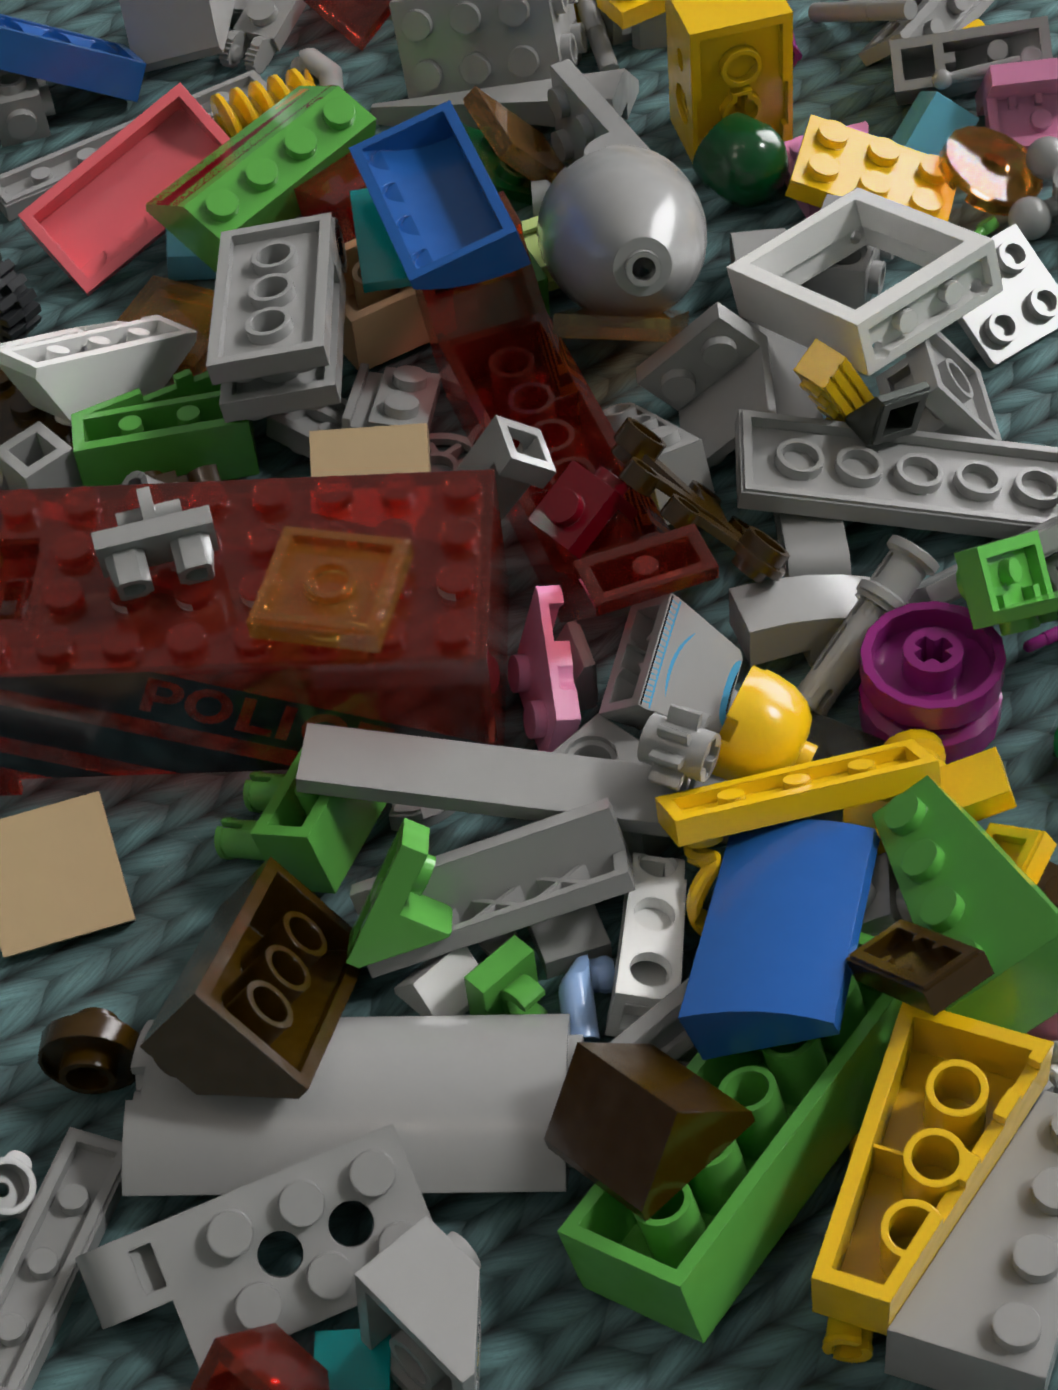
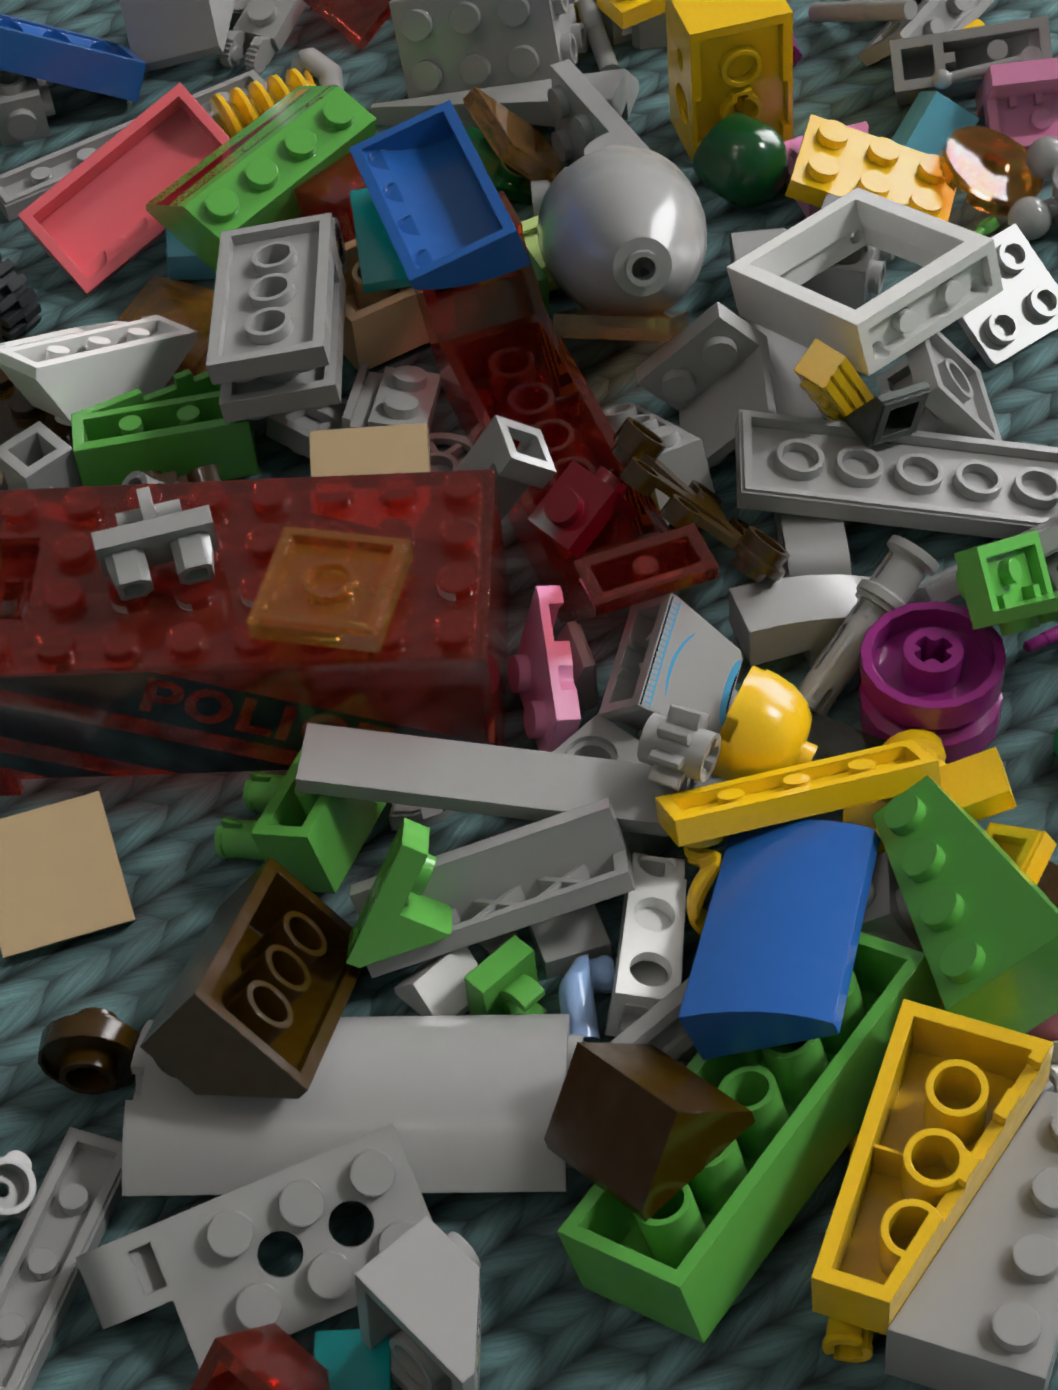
(919, 966): dark brown plate -> none

